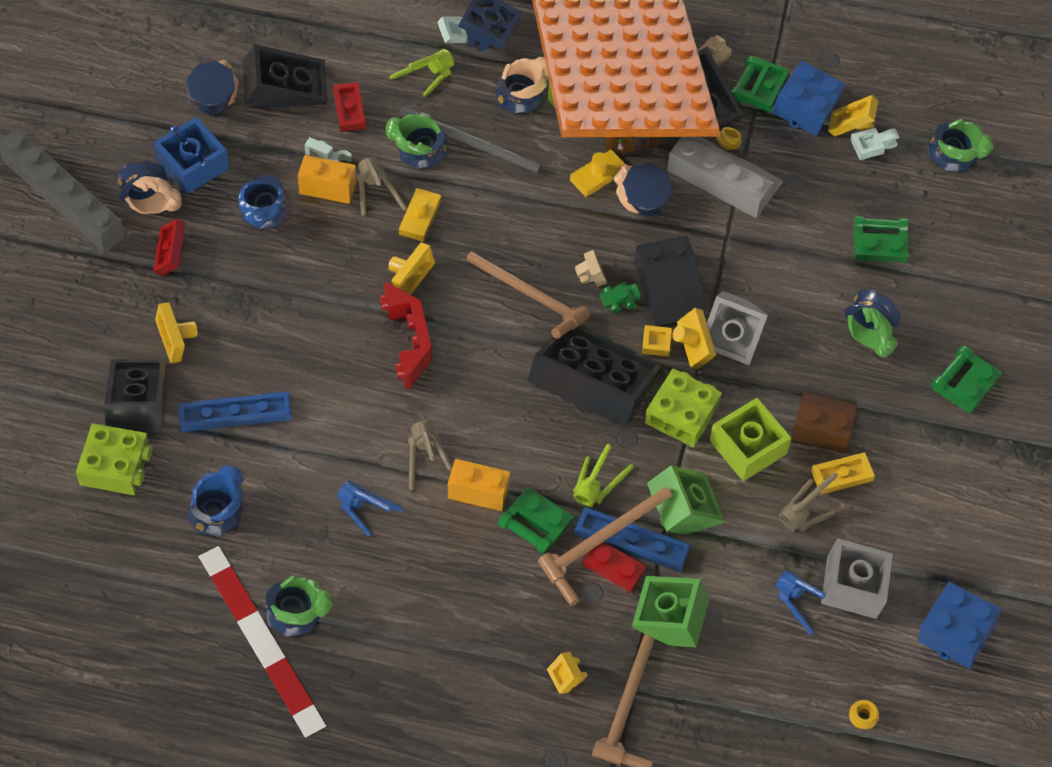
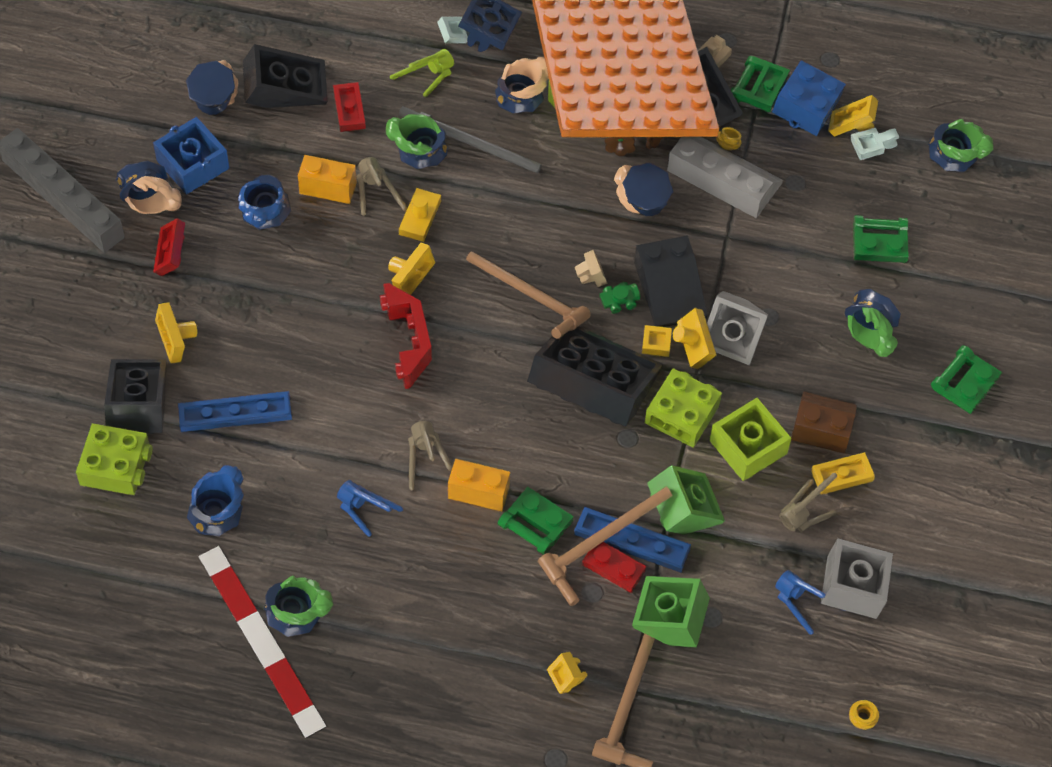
(324, 150): light aqua plate -> none
(588, 491): lime plant -> none
(597, 172): yellow tile -> none
(959, 625): blue brick -> none

